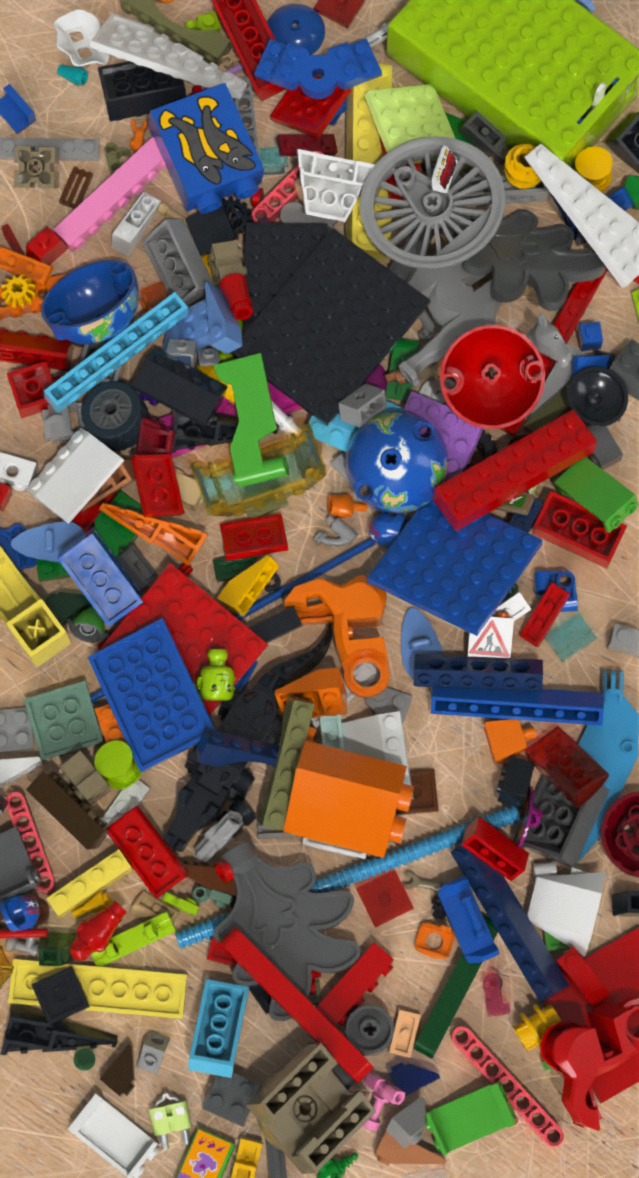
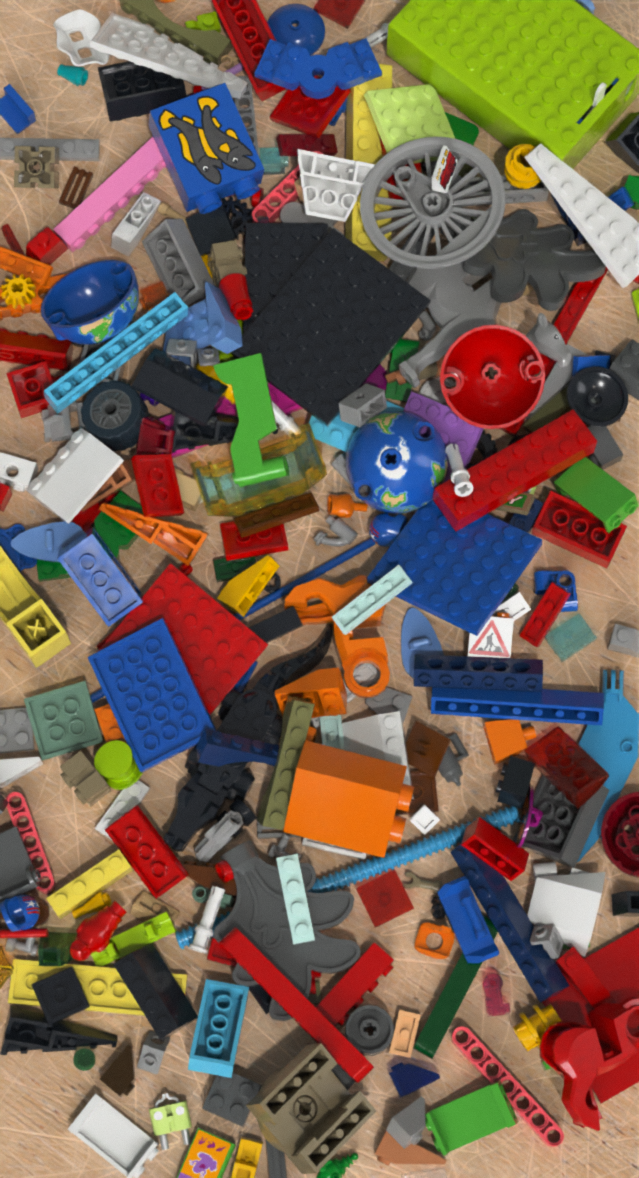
(66, 606): clear green slope -> none
(68, 810): dark brown slope -> none
(90, 622): hat -> none
(113, 159): olive piece -> none
(137, 142): orange plate -> none
(137, 567): dark grey slope -> none
(156, 991): none -> black slope
(187, 905): lime plate -> none
(204, 929): none -> white pin
(216, 680): lime piece -> none
(276, 514): none -> reddish brown tile
(278, 851): none -> light grey piece
(295, 899): none -> light aqua plate
(372, 599): none -> light aqua plate
(382, 1093): bright pink bar -> none
(424, 819): none -> white tile
(426, 748): none -> reddish brown piece
(450, 767): none -> dark grey piece
(459, 475): none -> white pin
(485, 137): dark grey hinge -> none
(549, 937): none -> light grey bracket
(590, 336): blue brick -> none
(595, 166): yellow hat -> none

